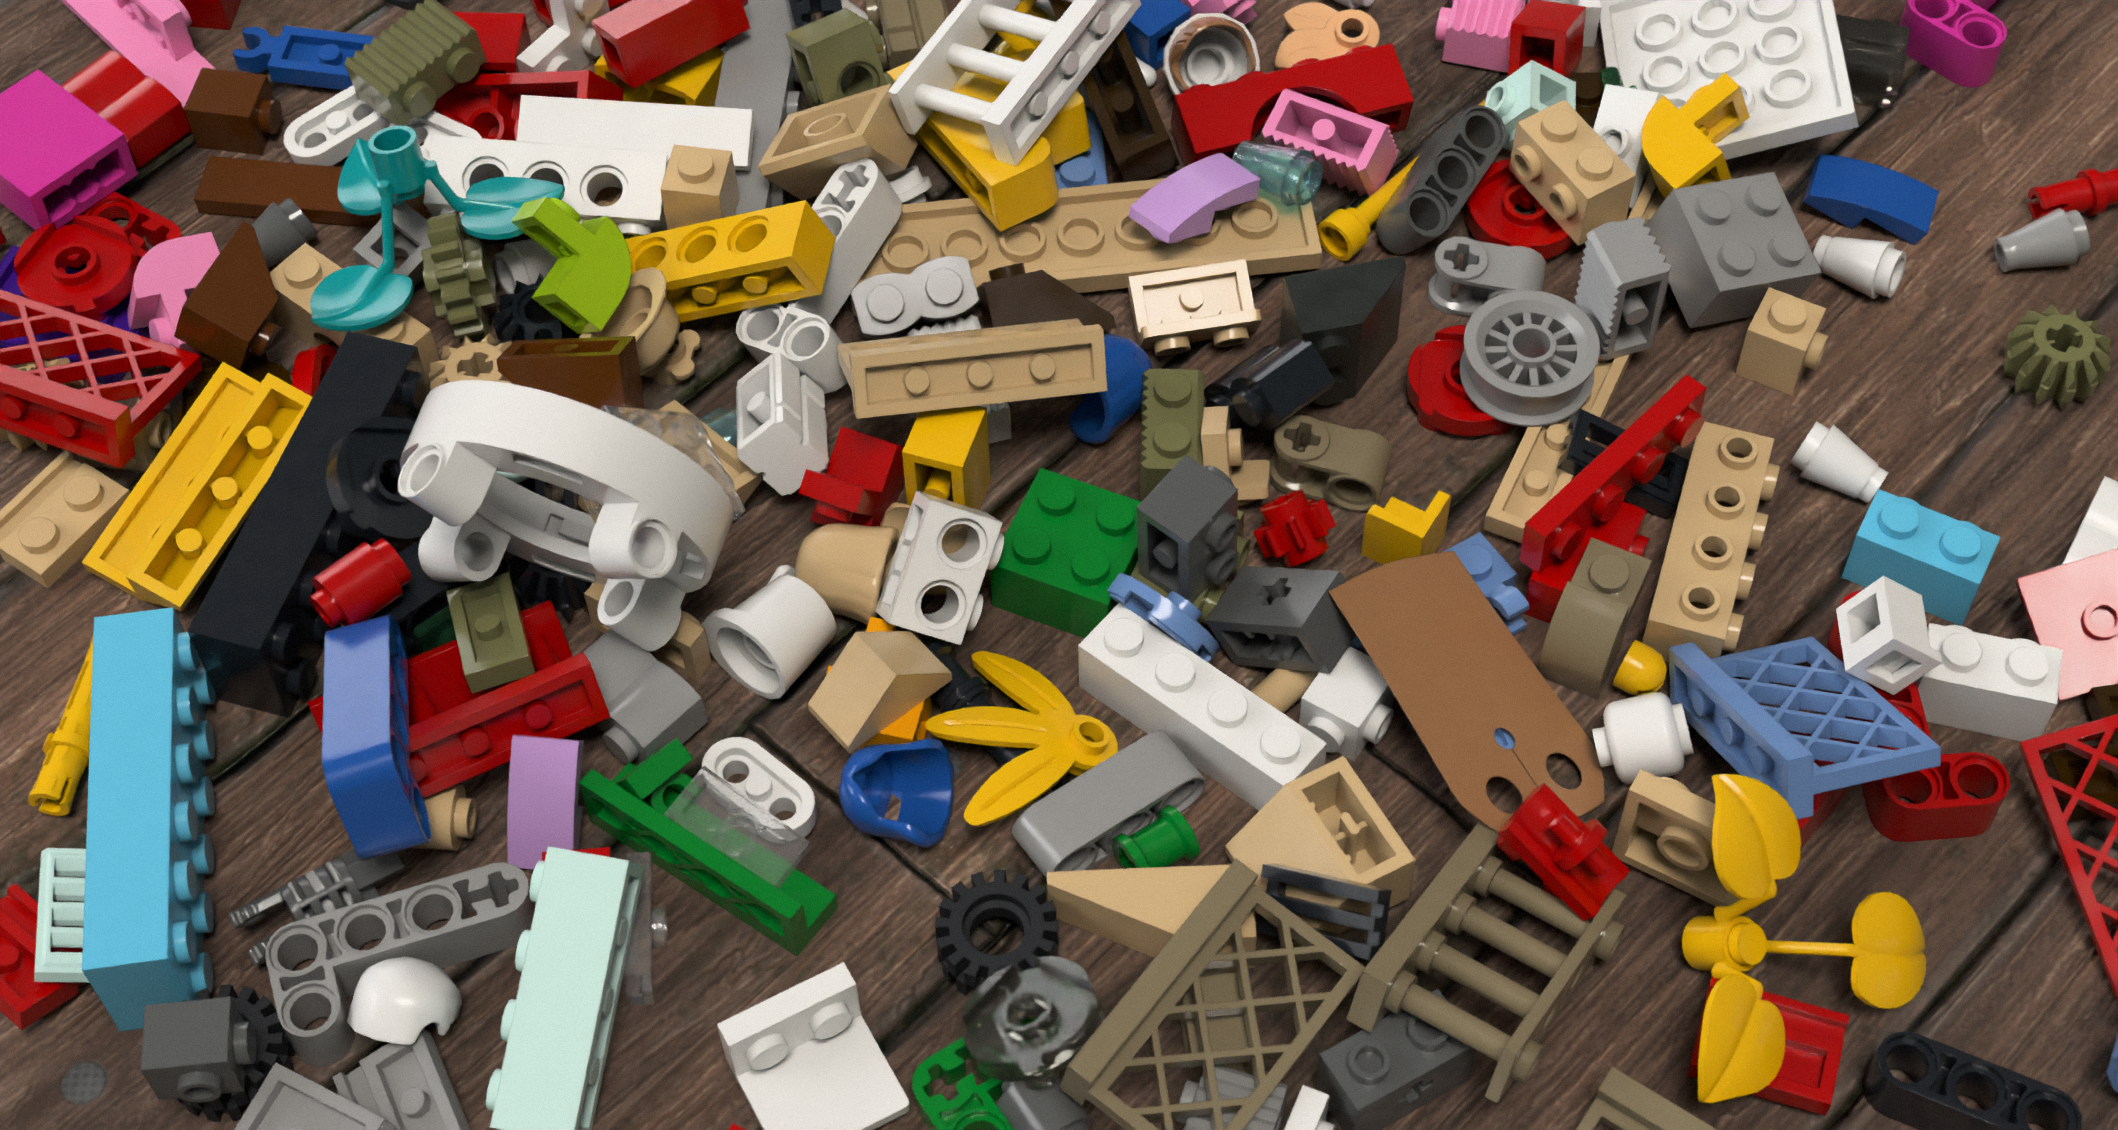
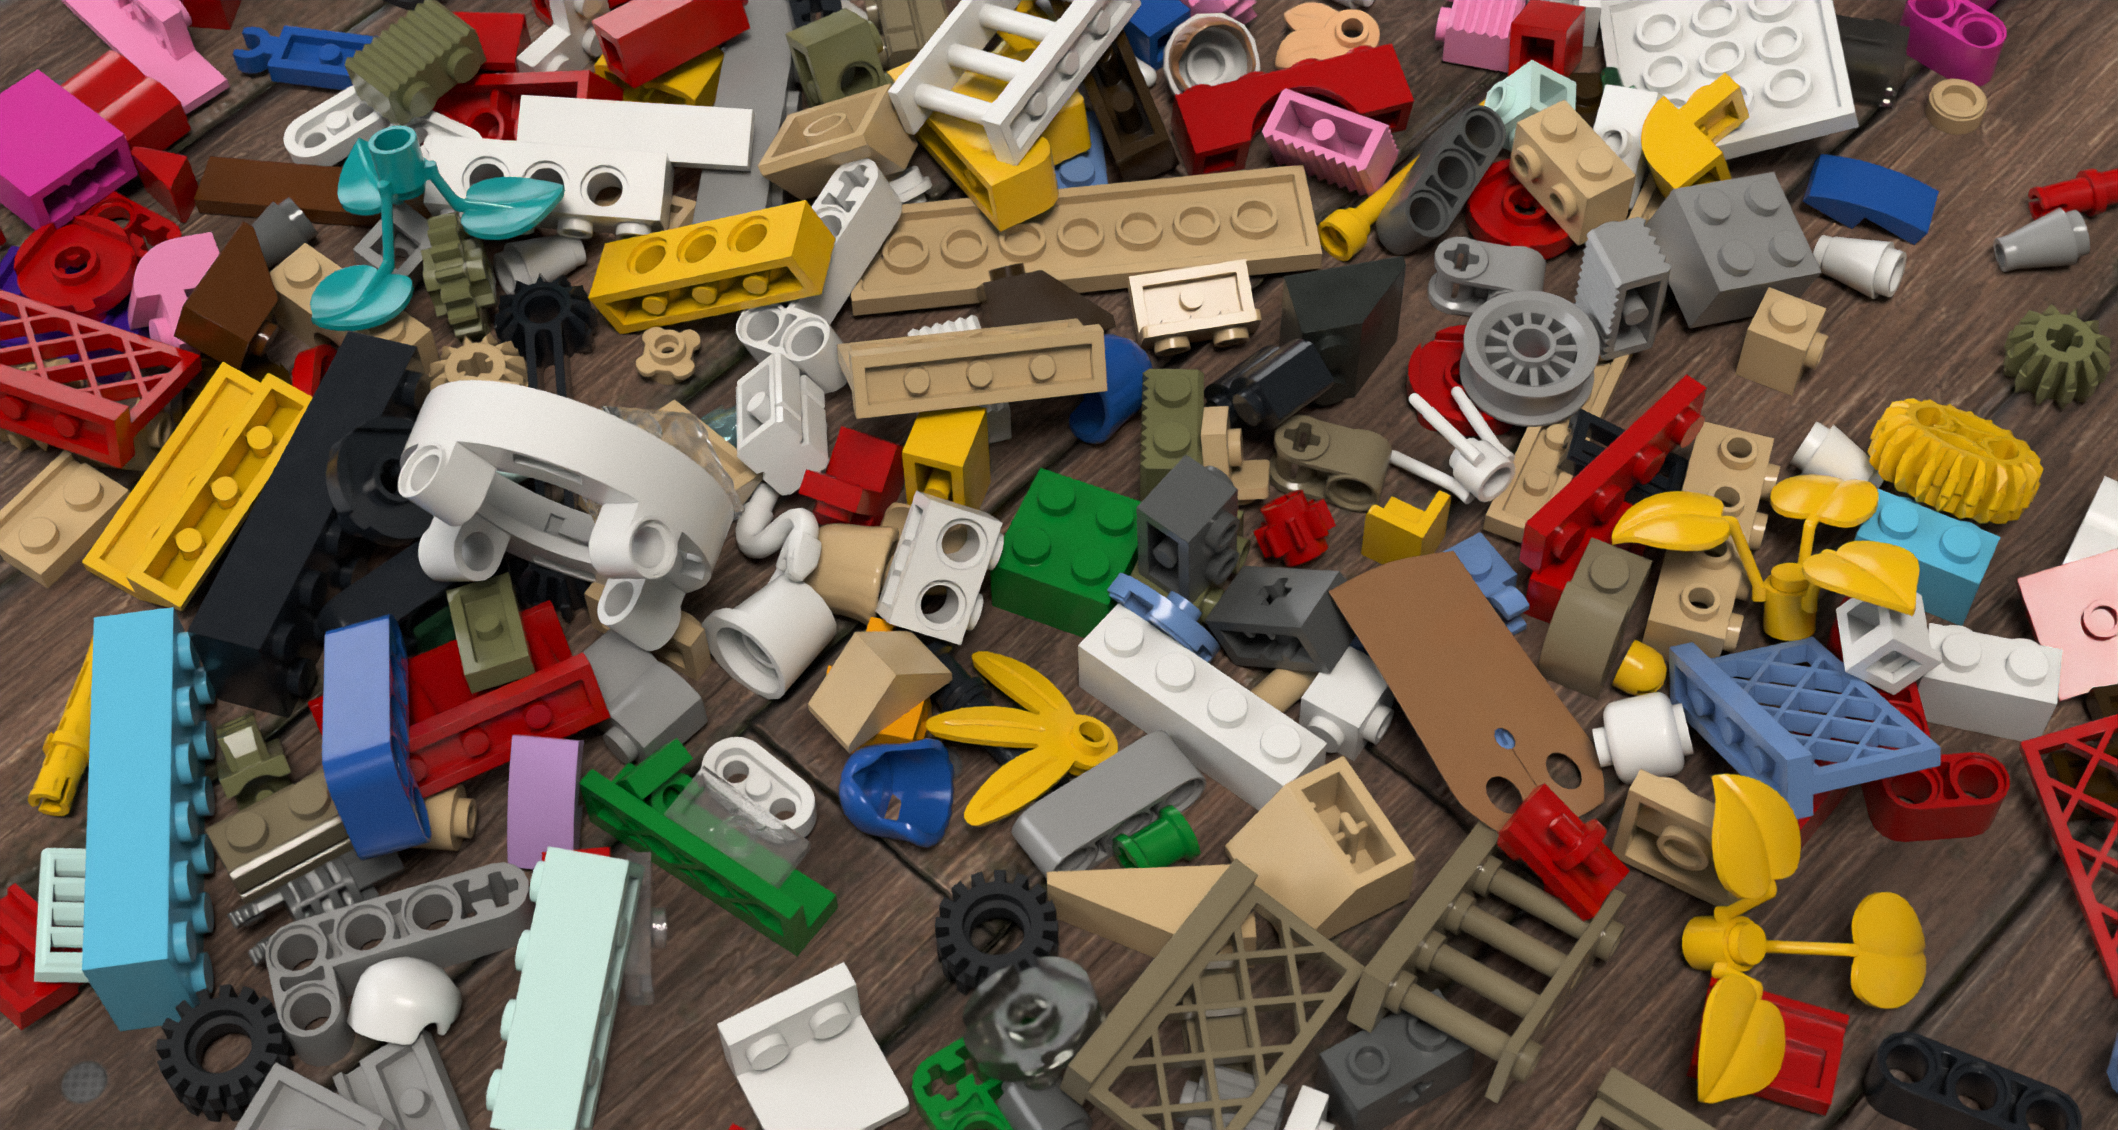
(168, 180): none -> red slope
(196, 1049): dark grey brick -> none
(232, 111): reddish brown brick -> none
(251, 765): none -> olive hips
(280, 837): none -> dark tan brick
(360, 584): red brick -> none
(581, 369): reddish brown slope -> none
(590, 263): lime brick -> none
(646, 316): tan piece -> none
(698, 186): tan brick -> none
(793, 531): none -> white animal
(931, 294): brick -> none
(1187, 199): lavender slope -> none
(1284, 172): clear light blue cone -> none
(1375, 924): black tile -> none
(1479, 467): none -> white plant
(1859, 569): none -> yellow plant
(1955, 461): none -> yellow gear
(1956, 106): none -> tan tile

